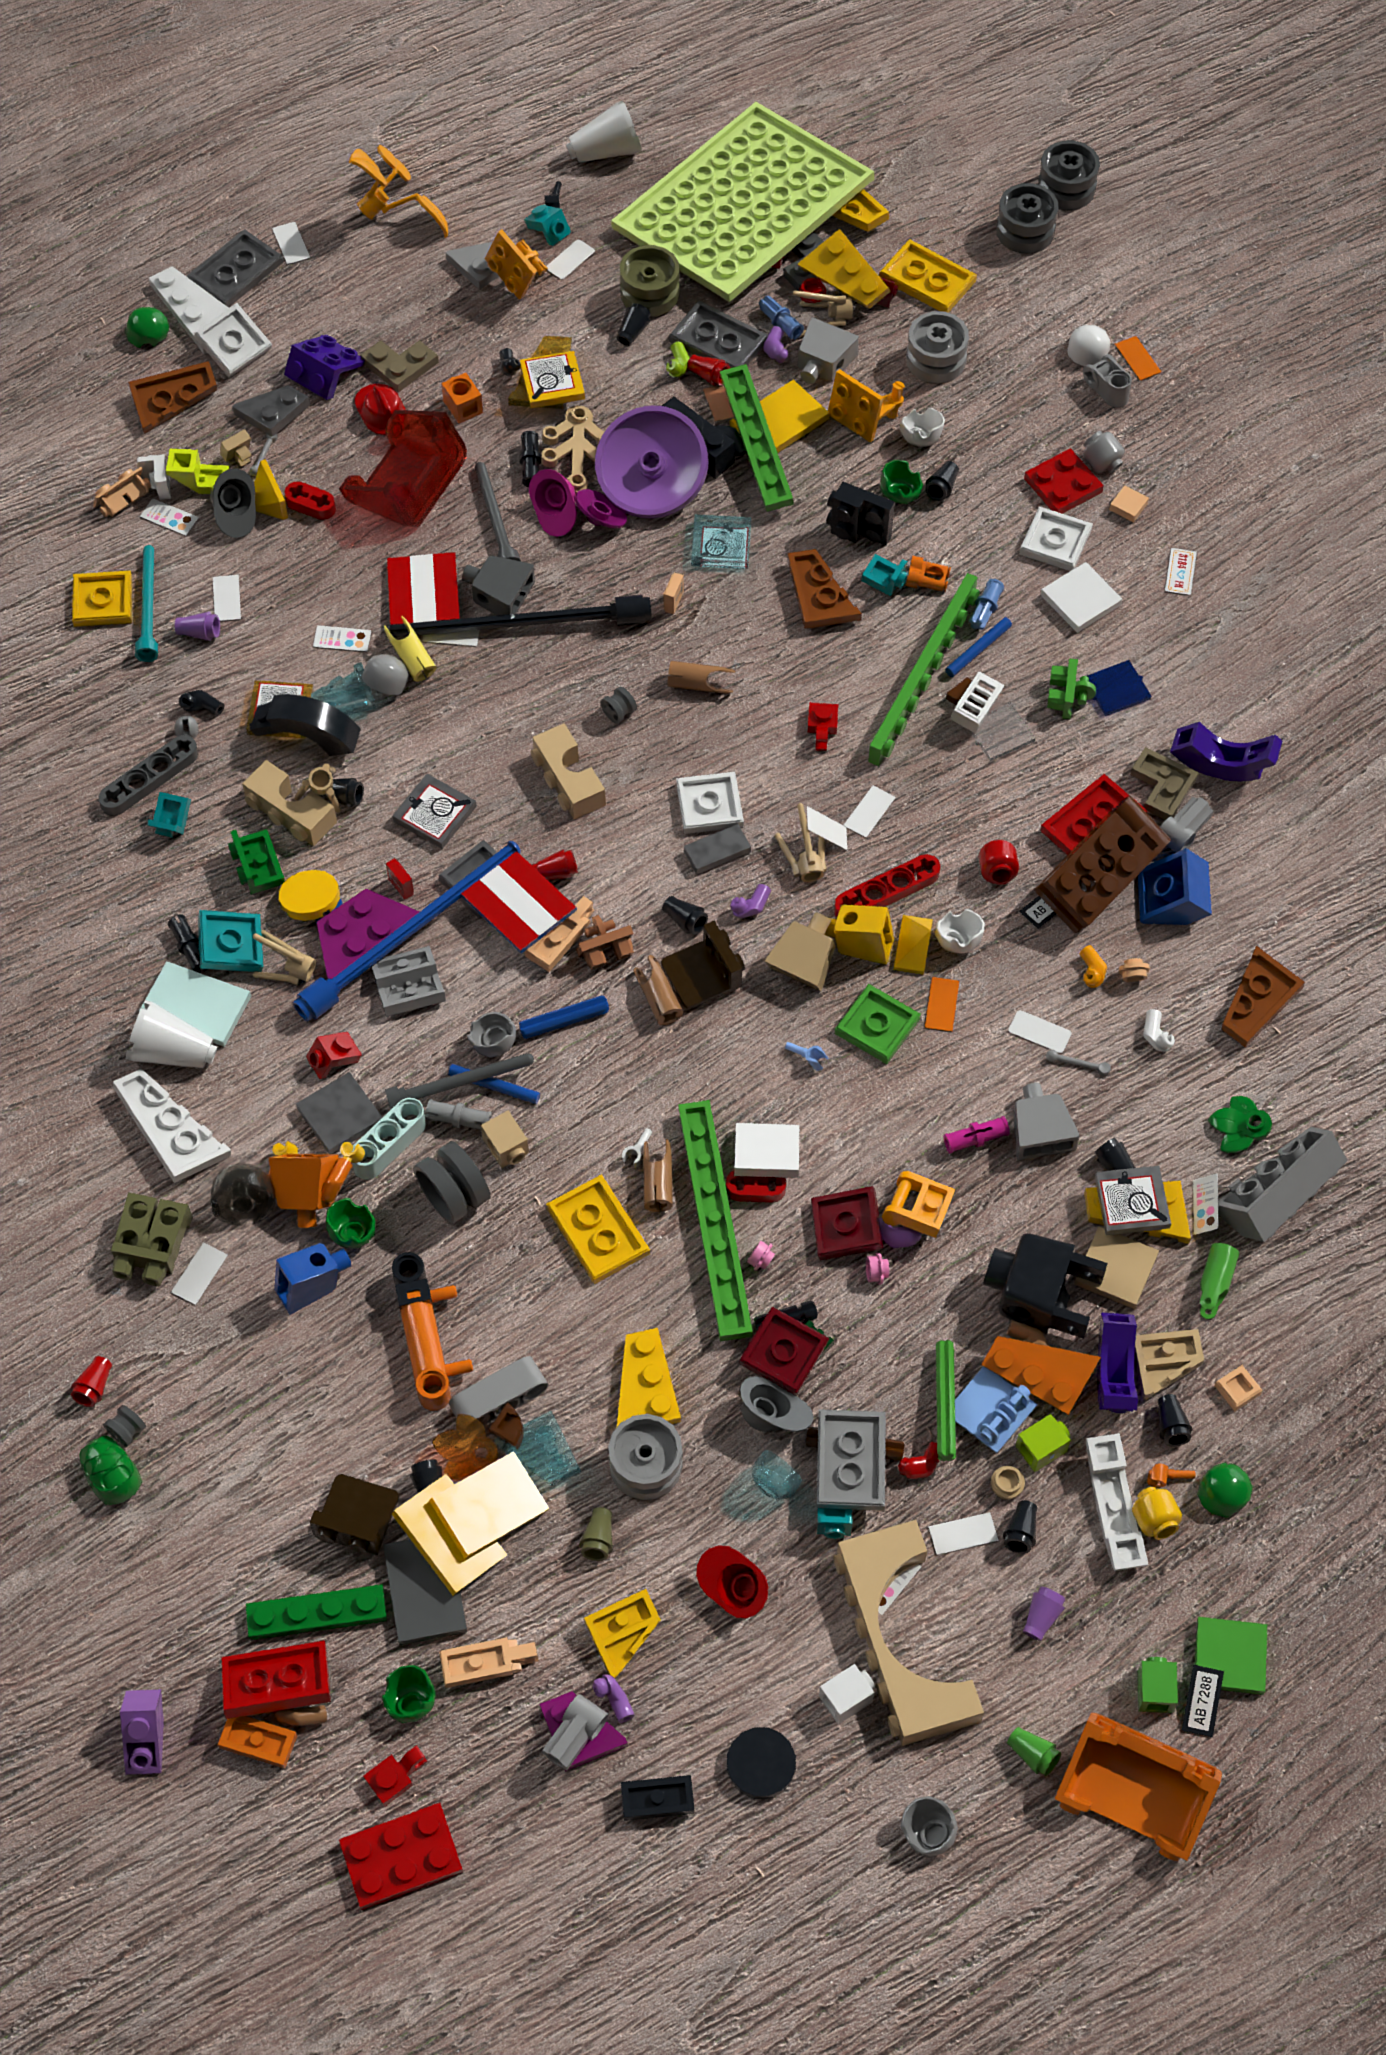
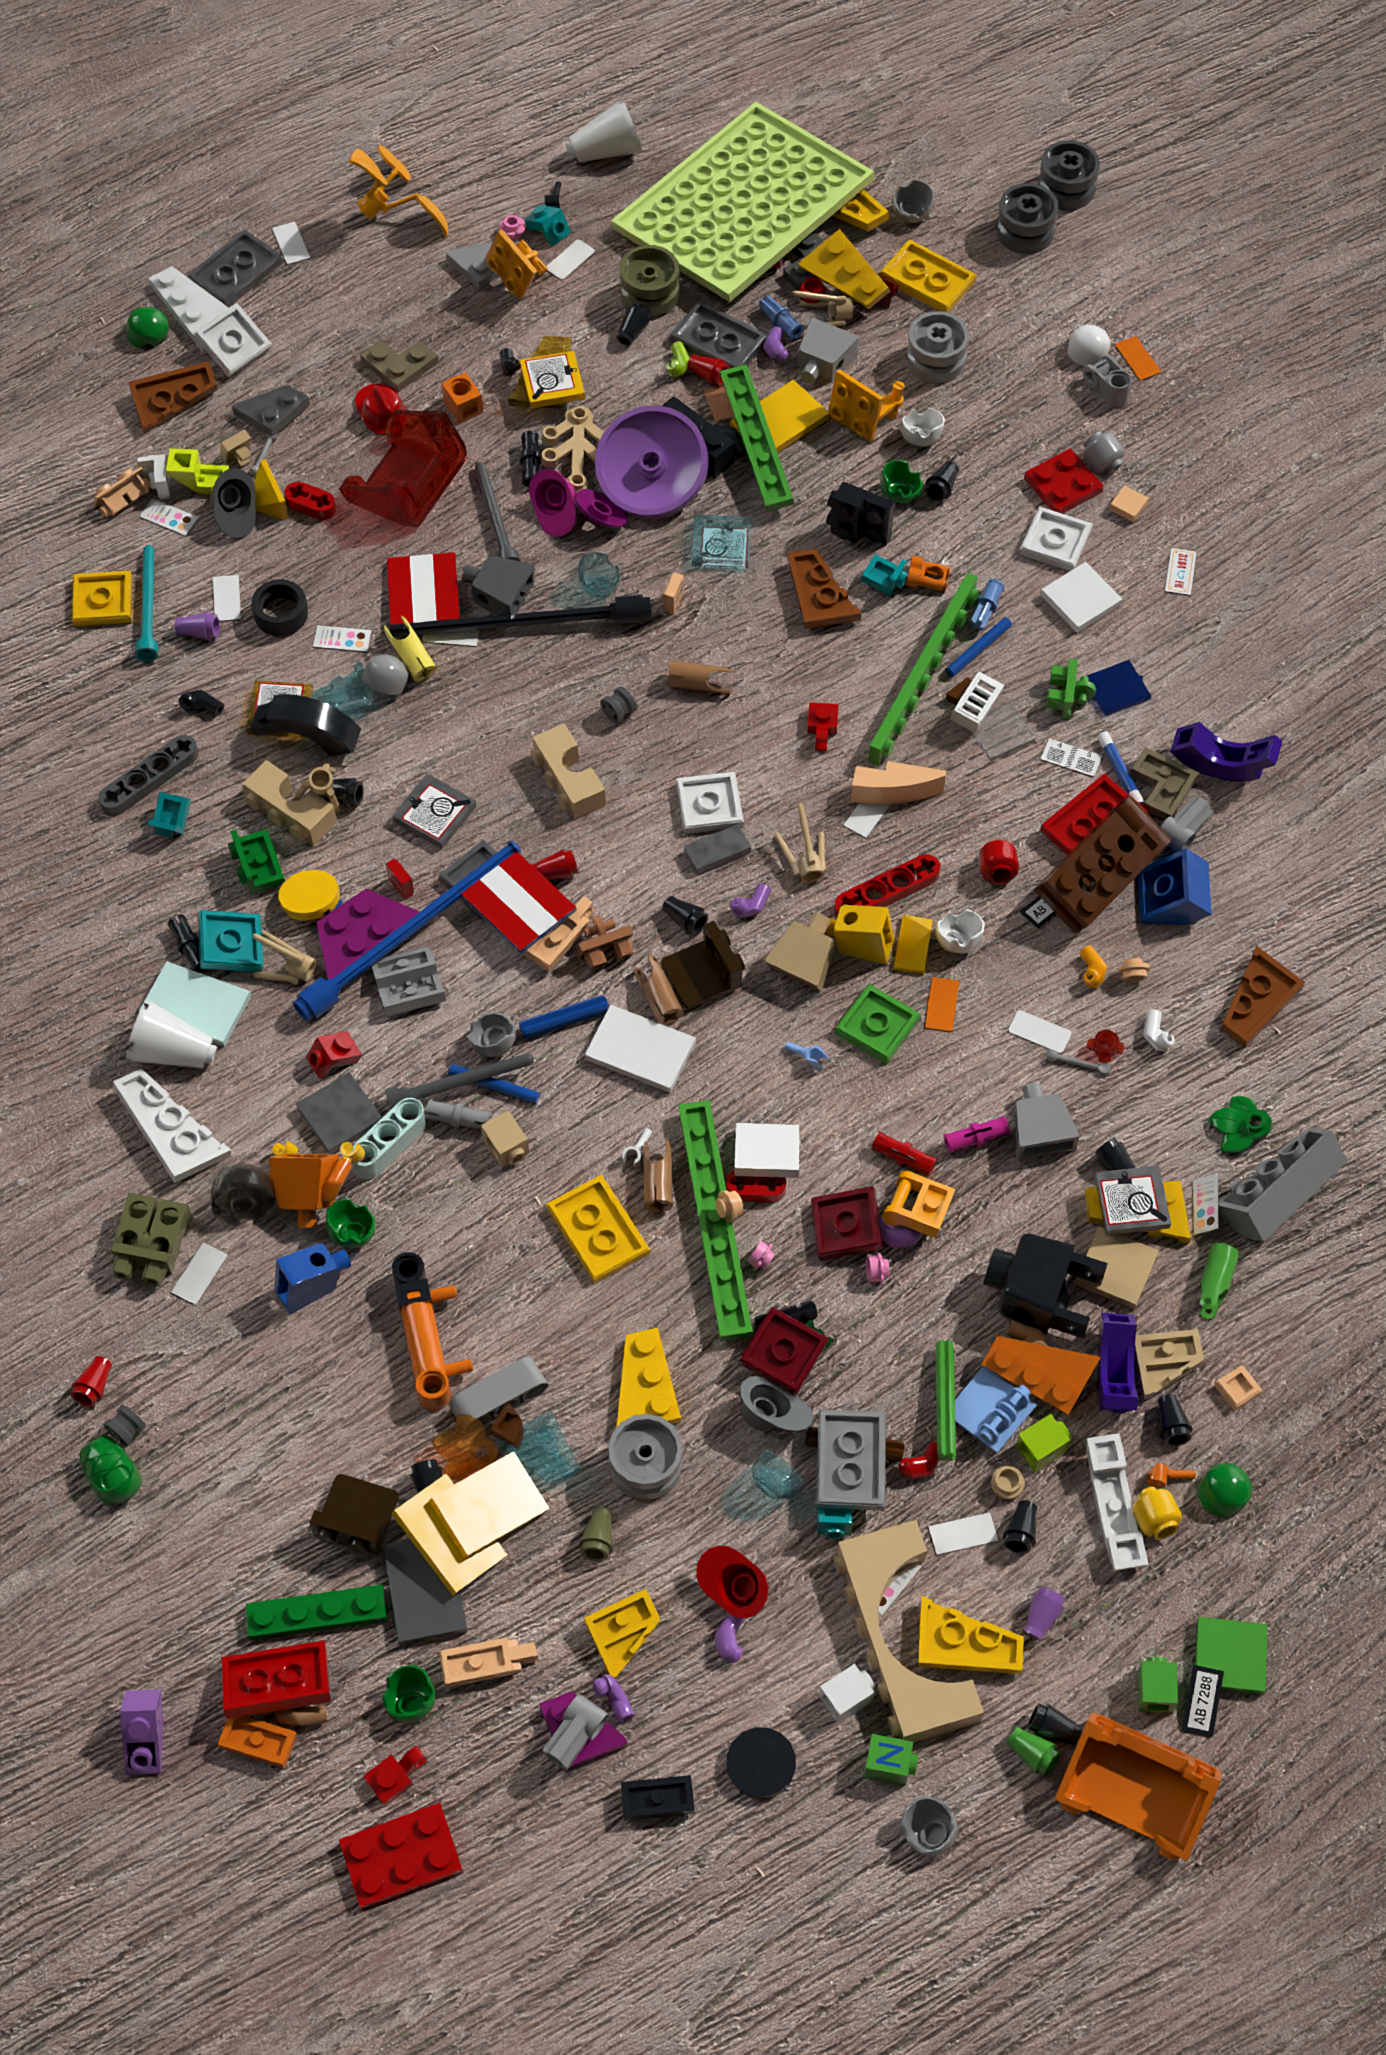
(193, 726): light grey hinge -> none
(279, 625): none -> black tyre
(319, 363): dark purple bracket -> none
(452, 1182): dark grey wheel -> none
(513, 227): none -> bright pink plate
(597, 574): none -> clear light blue hair
(640, 1048): none -> white tile
(726, 1639): none -> medium lavender arm
(729, 1205): none -> light nougat plate
(826, 828): white sticker -> none
(886, 1145): none -> red pin
(890, 1759): none -> bright green brick
(897, 784): none -> light nougat slope
(913, 201): none -> light grey hair
(964, 1643): none -> yellow wing
(1054, 1725): none -> black cone
(1071, 757): none -> white sticker
(1109, 1038): none -> clear red plate
(1119, 767): none -> blue bar

